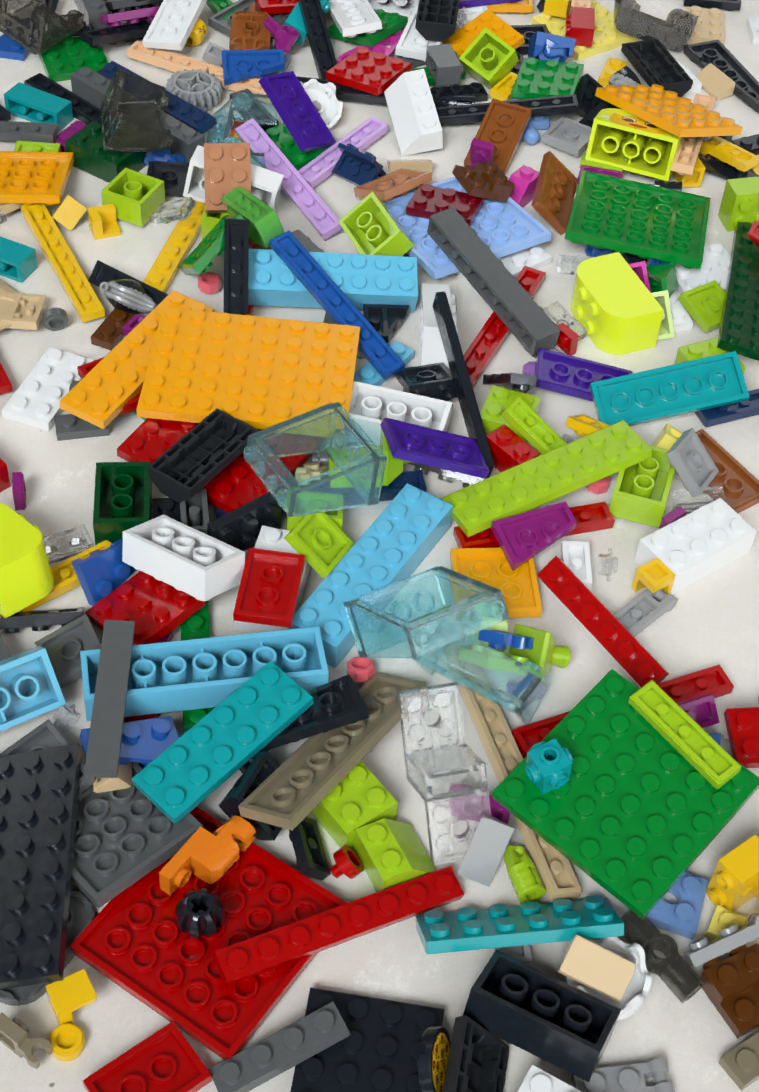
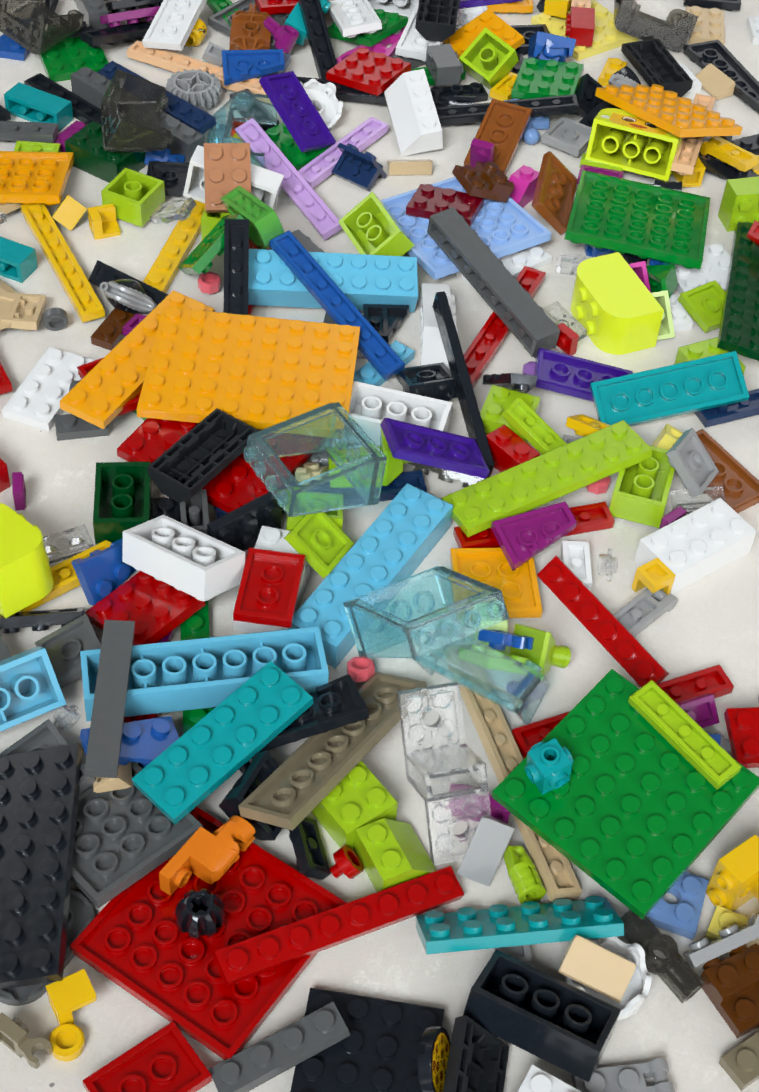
(393, 184): nougat plate -> none

